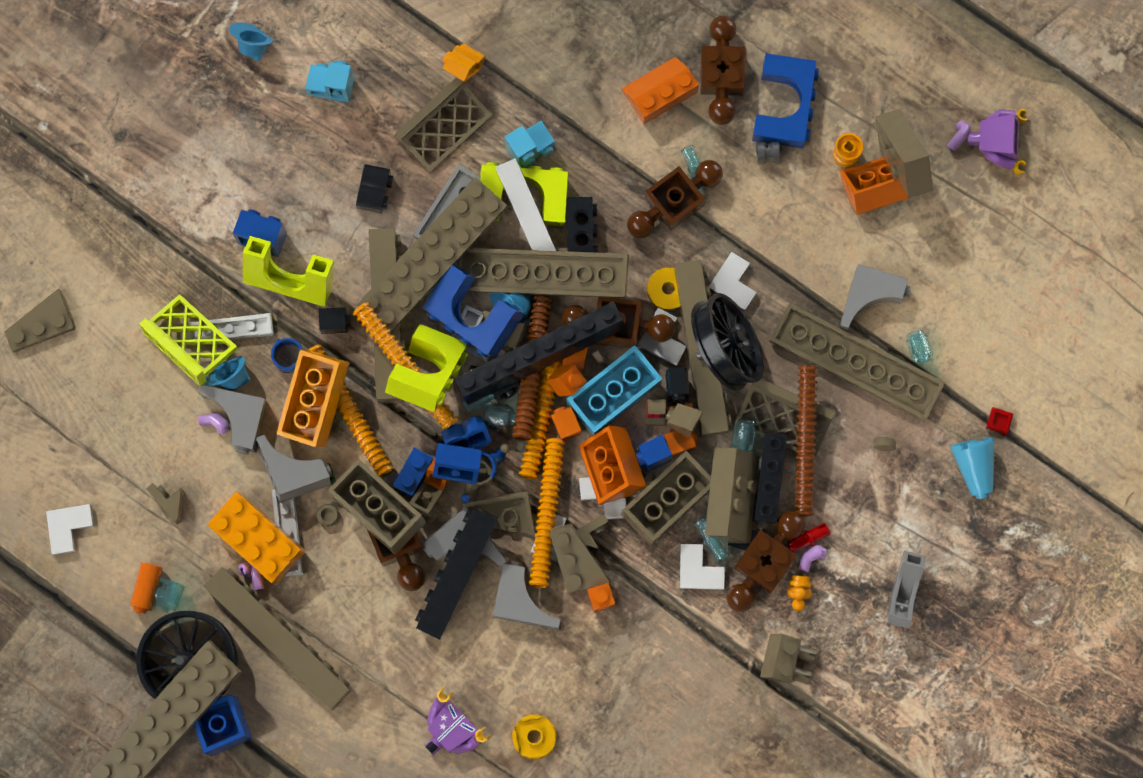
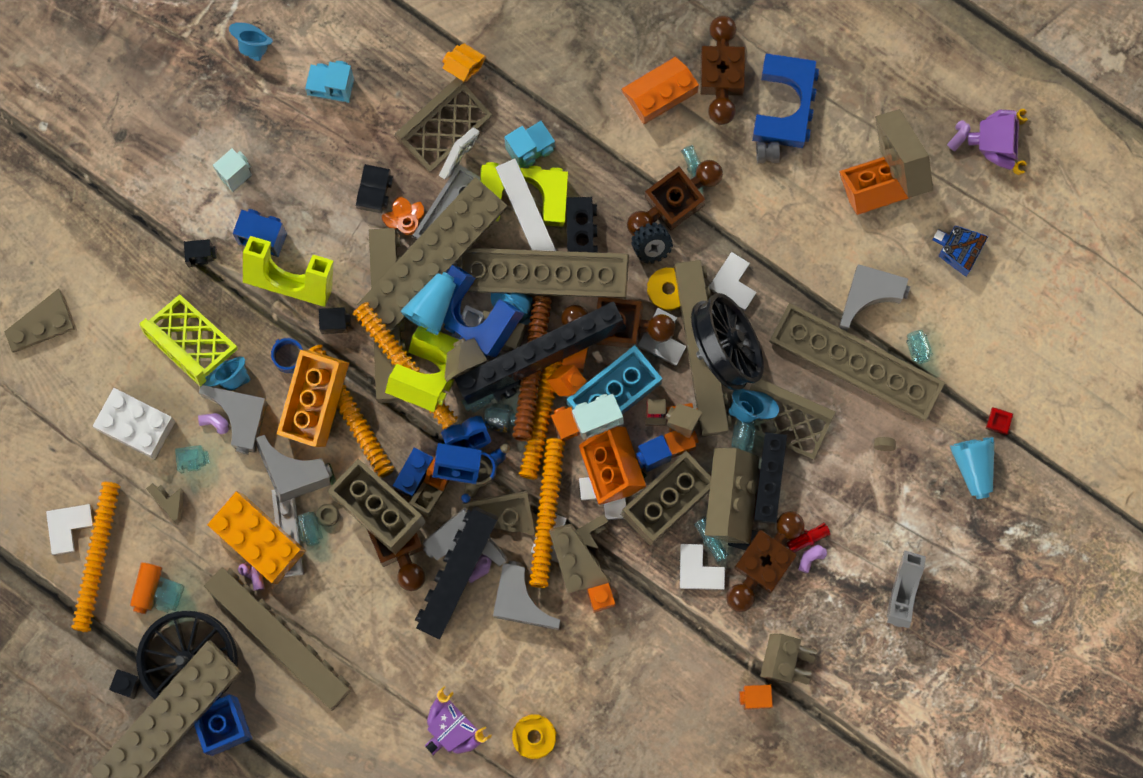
(95, 556): none -> light orange piece
(125, 684): none -> black brick
(134, 423): none -> white brick
(191, 458): none -> clear light blue brick
(199, 252): none -> black brick
(233, 169): none -> light aqua brick
(238, 327): white tile -> none
(309, 528): none -> clear light blue brick
(403, 213): none -> orange plate
(431, 303): none -> medium azure cone
(459, 148): none -> white tile
(463, 358): none -> dark tan slope
(481, 568): none -> lavender arm
(597, 416): none -> light aqua brick
(652, 243): none -> black wheel
(677, 385): black brick -> none
(751, 405): none -> dark azure piece
(756, 697): none -> orange brick
(799, 591): light orange piece -> none
(806, 440): dark orange piece -> none
(847, 150): light orange wheel -> none
(960, 247): none -> torso

